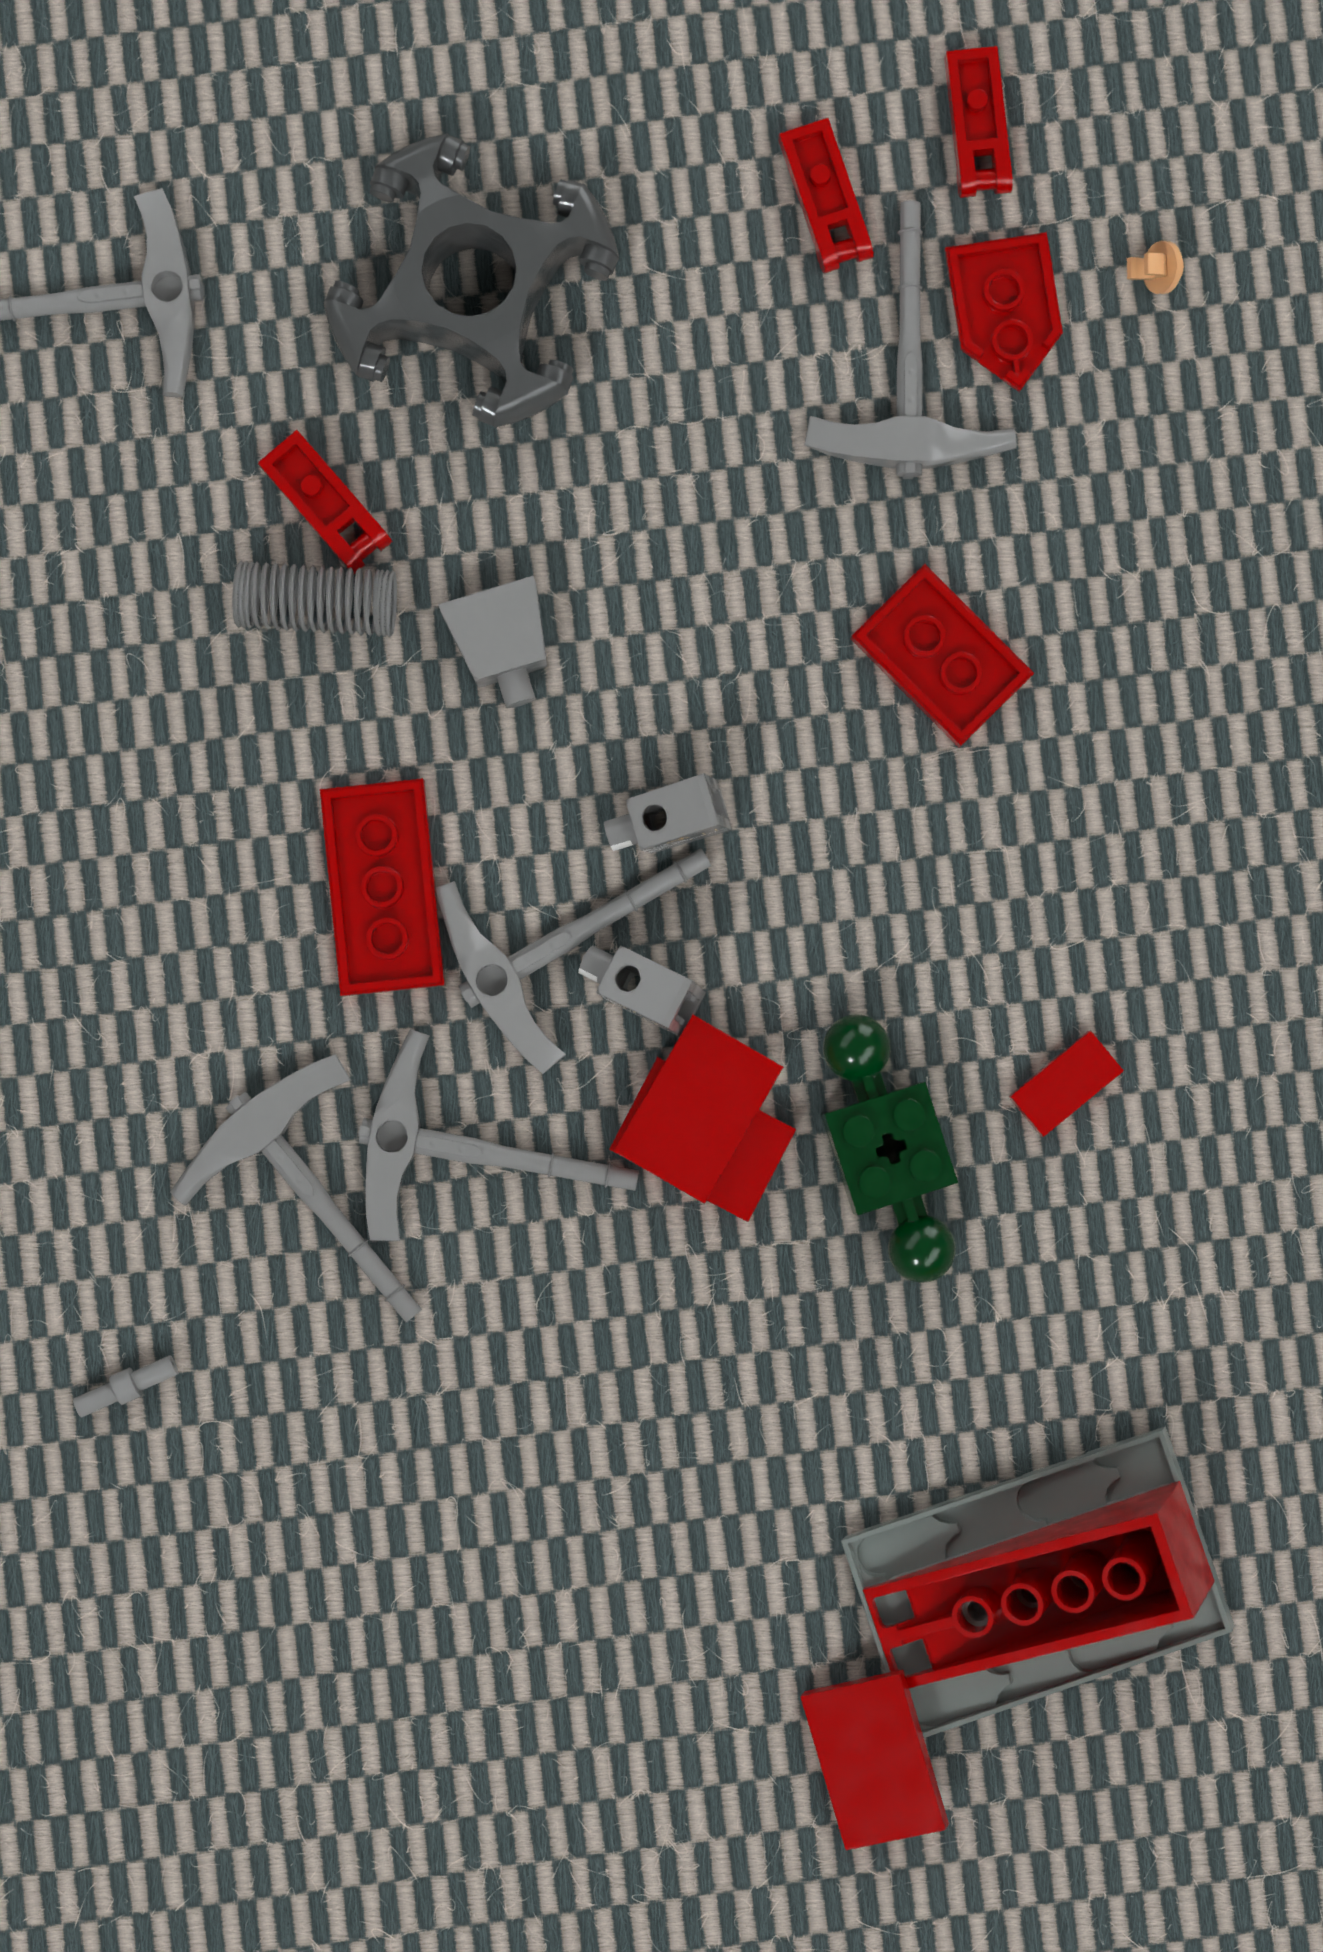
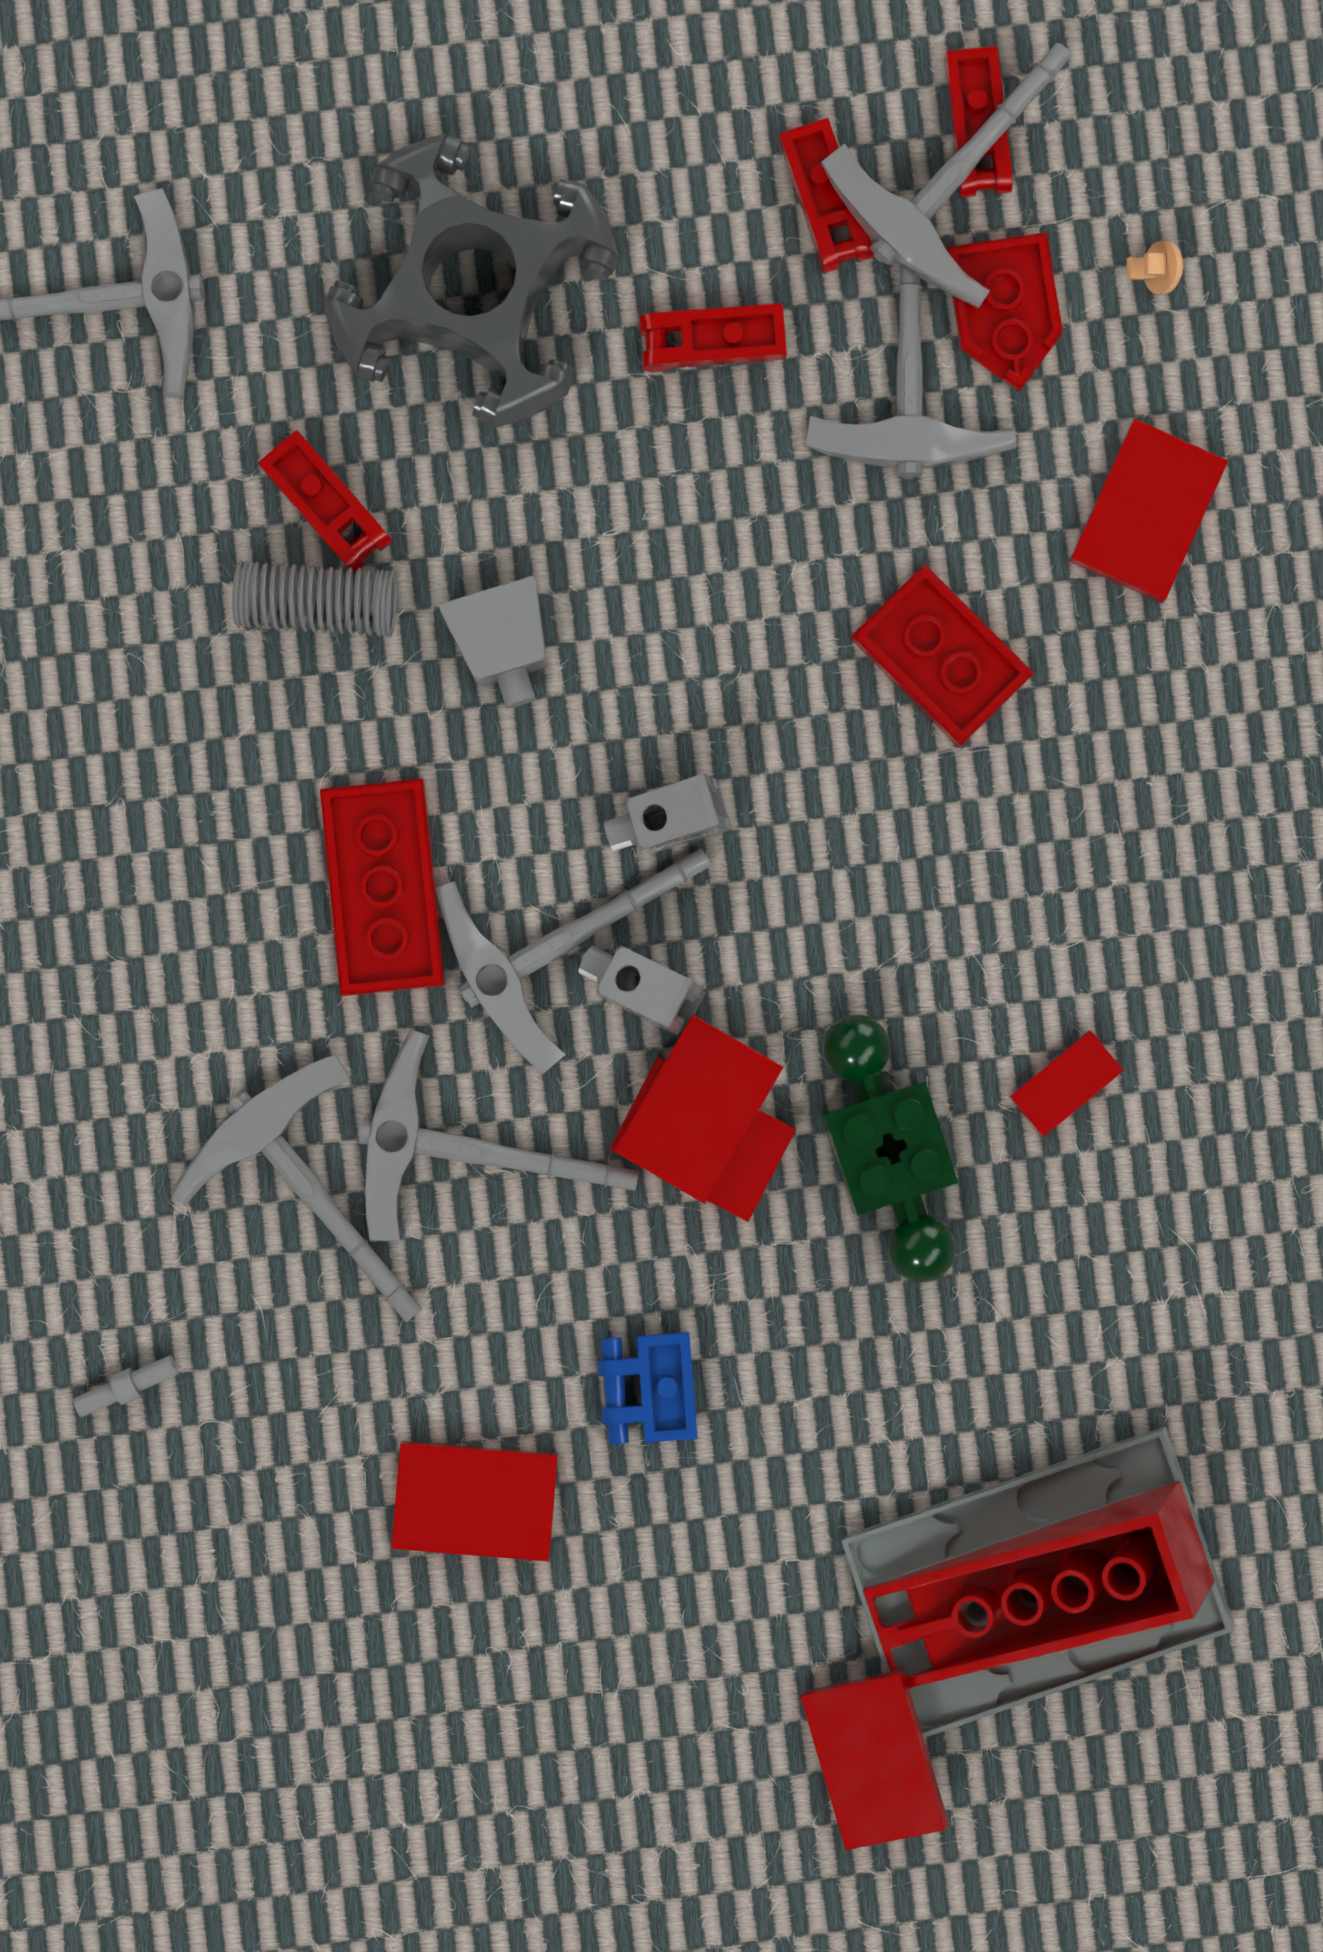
(474, 1501): none -> red tile
(665, 1388): none -> blue plate
(714, 336): none -> red plate
(904, 227): none -> light grey piece
(1148, 511): none -> red tile

